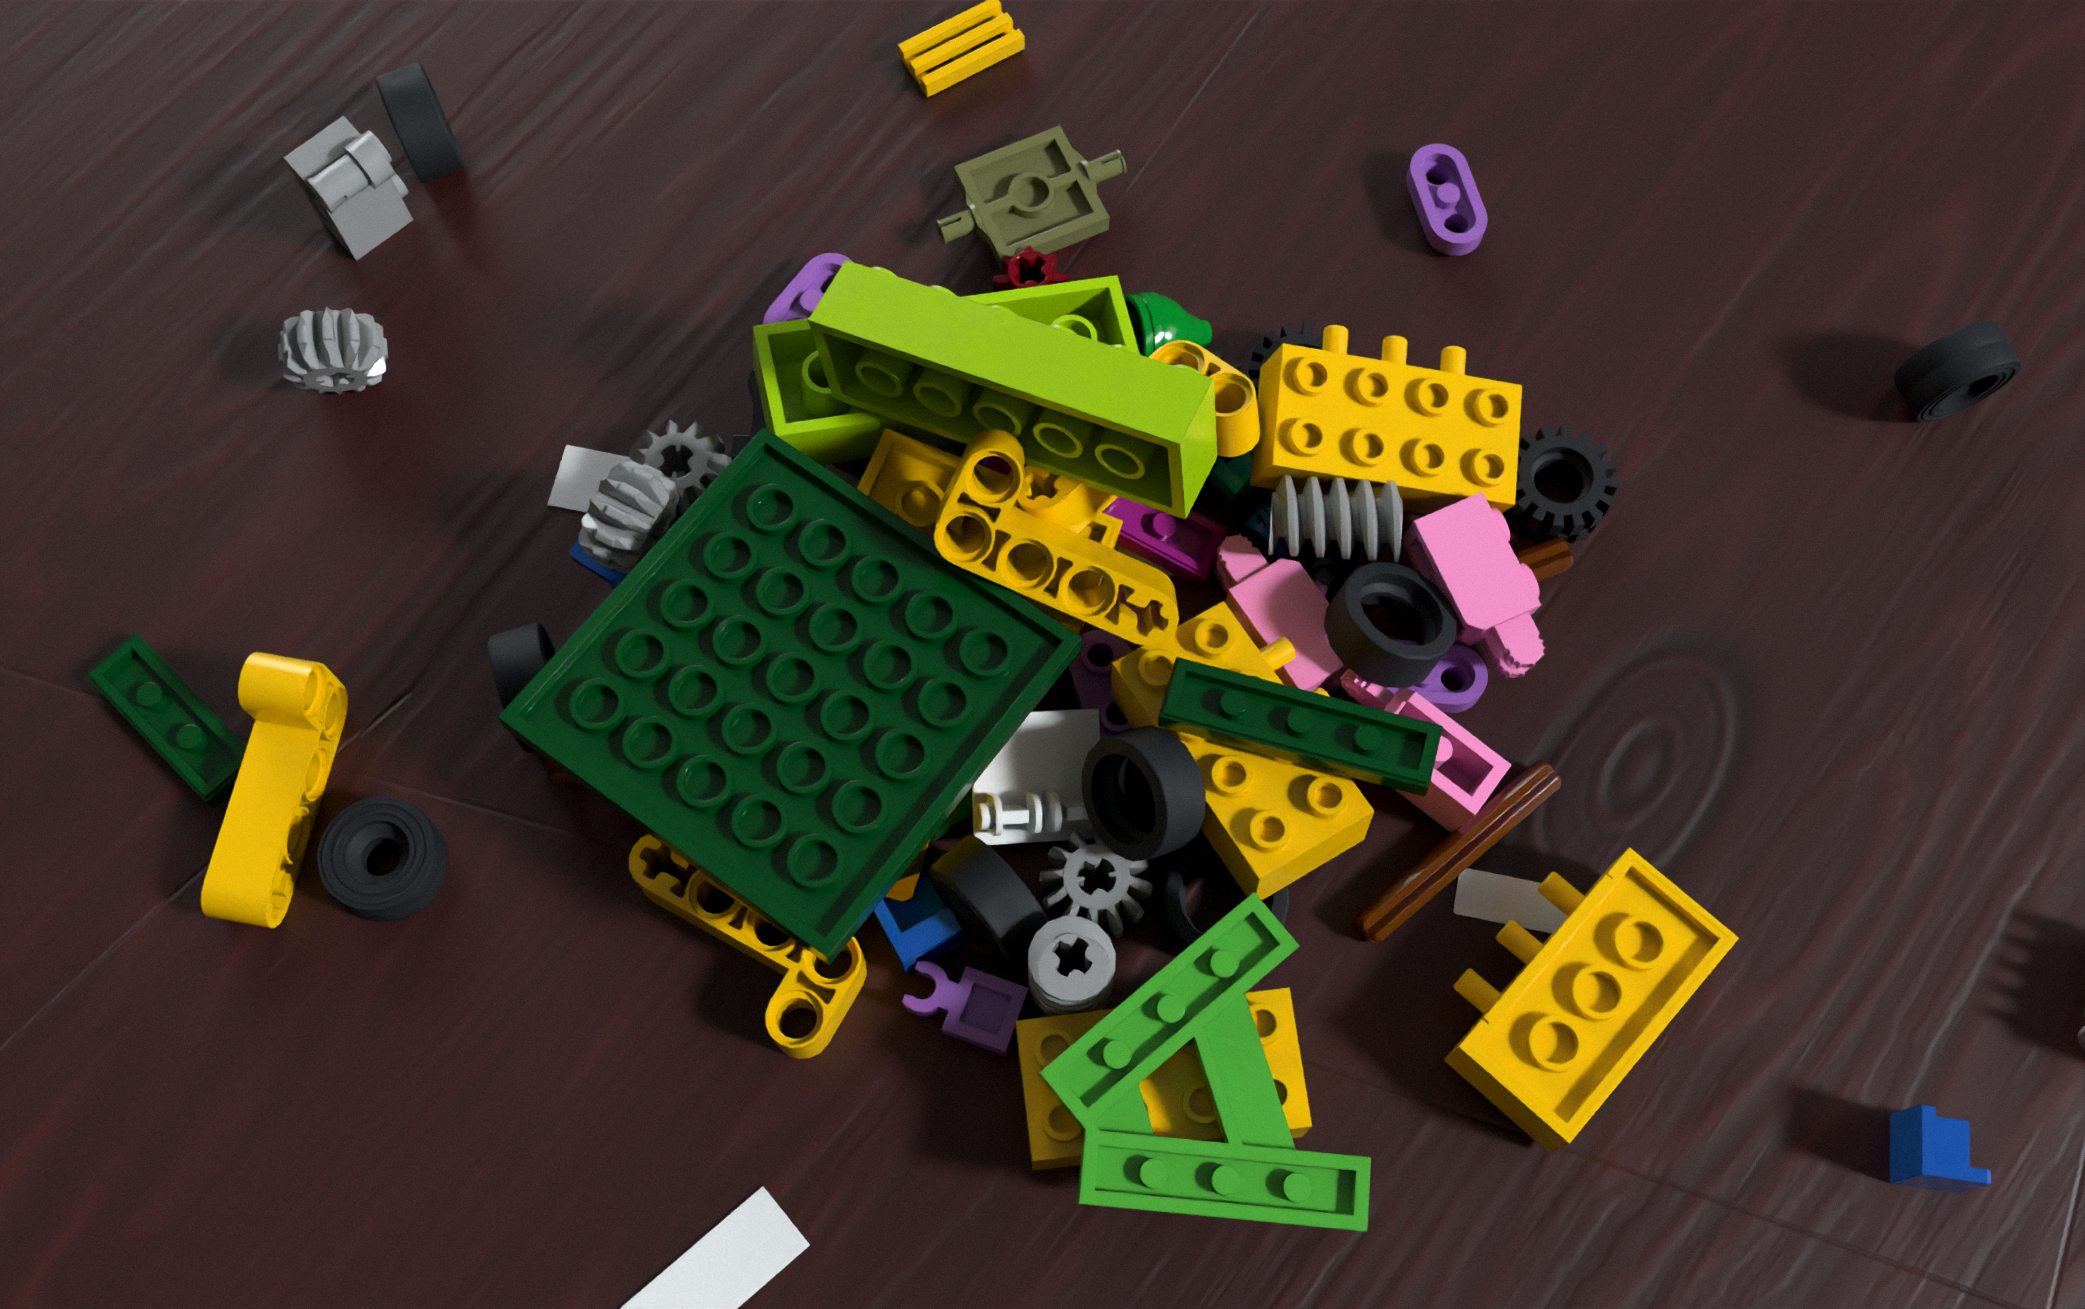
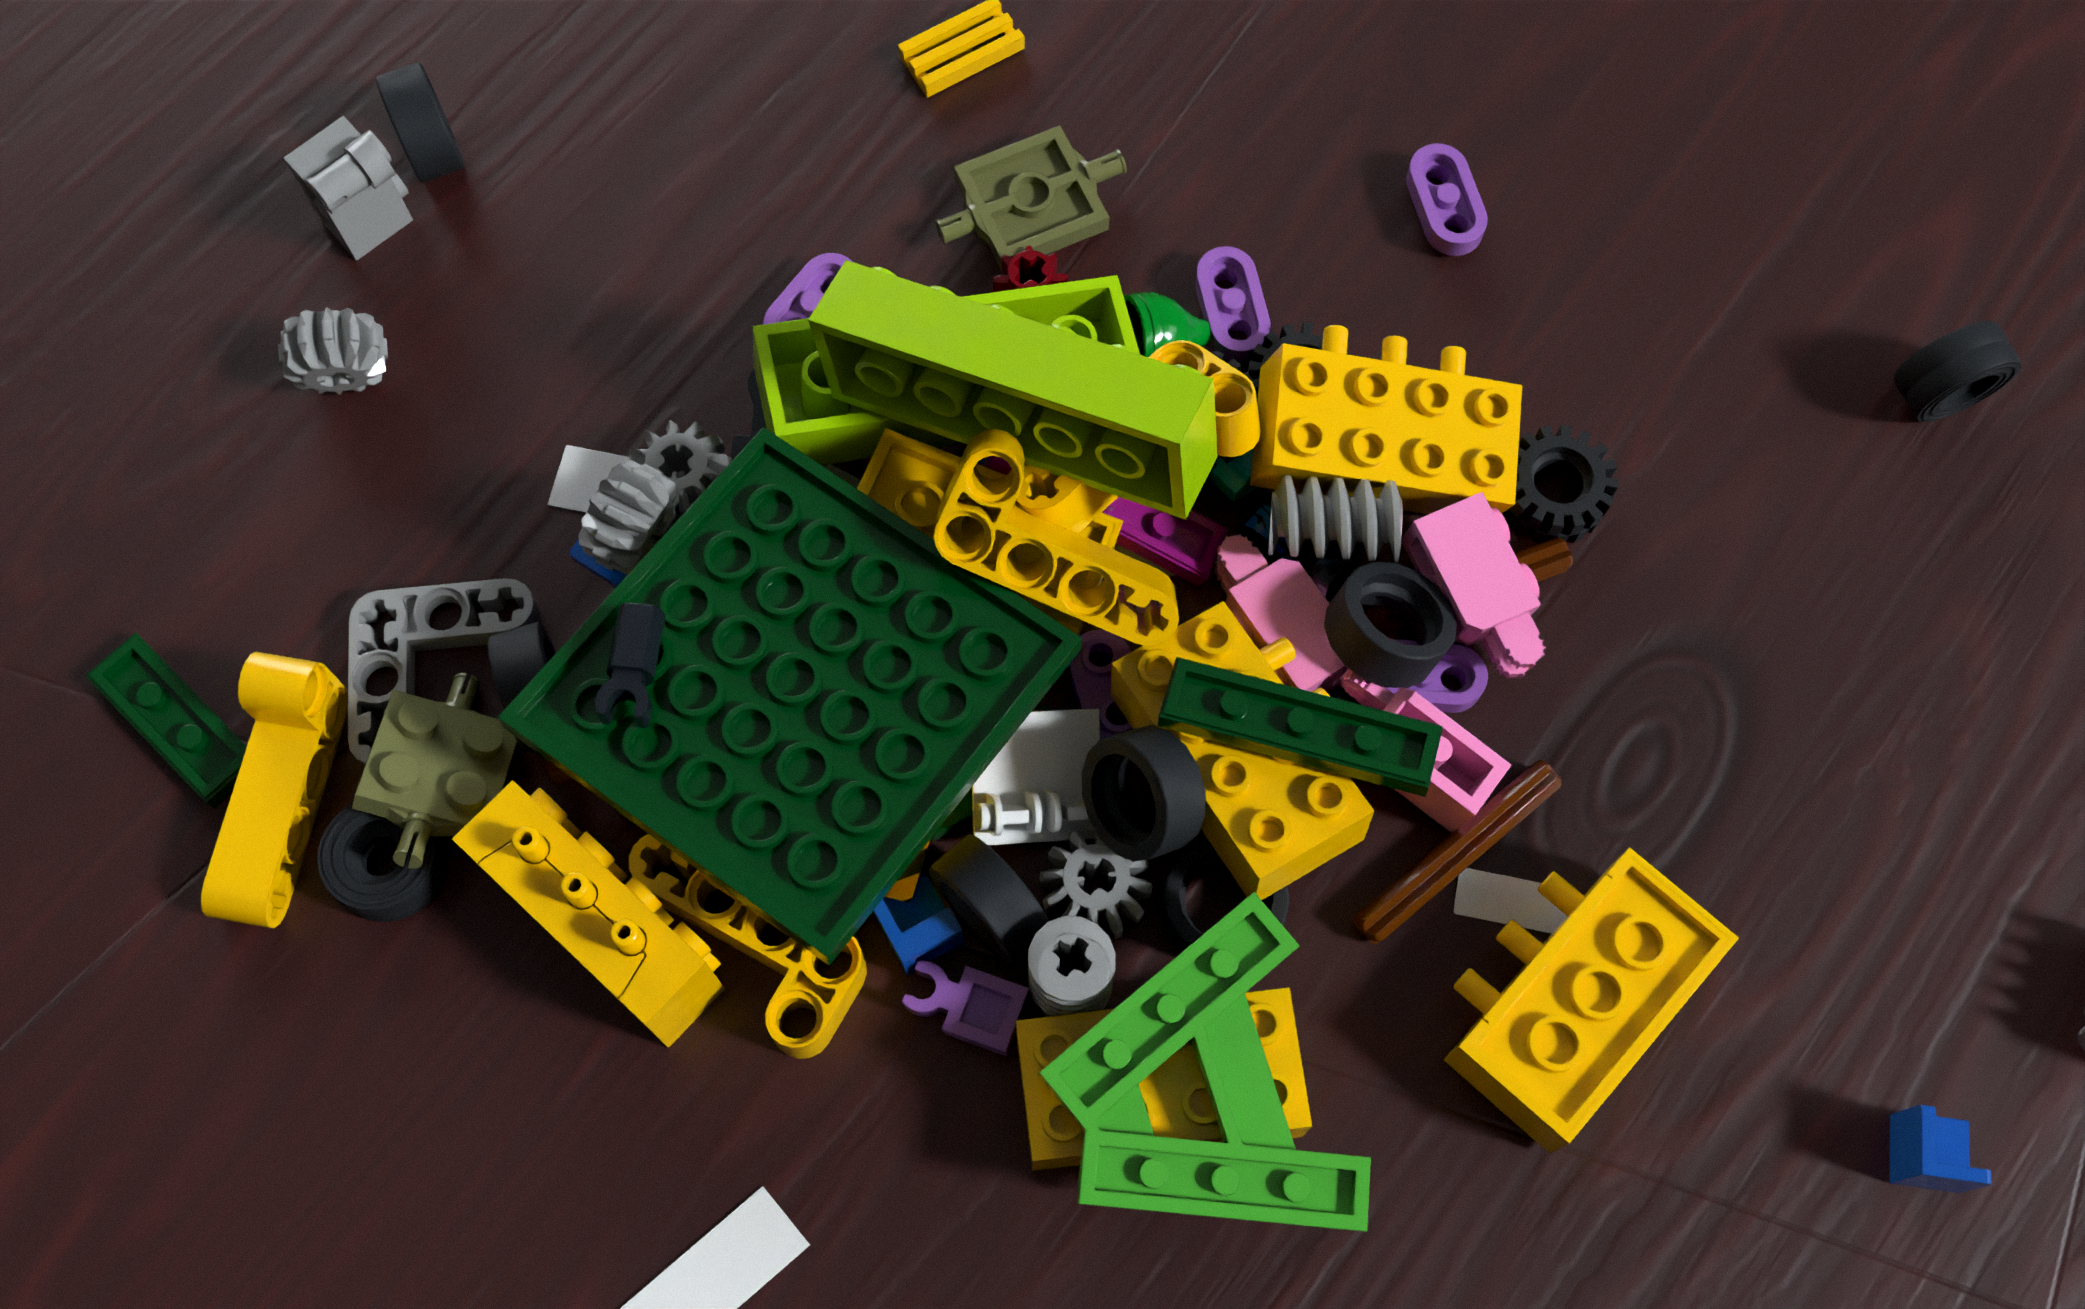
(412, 633): none -> light grey beam
(433, 766): none -> olive plate
(583, 904): none -> yellow piece
(632, 661): none -> black bar
(1234, 308): none -> medium lavender plate

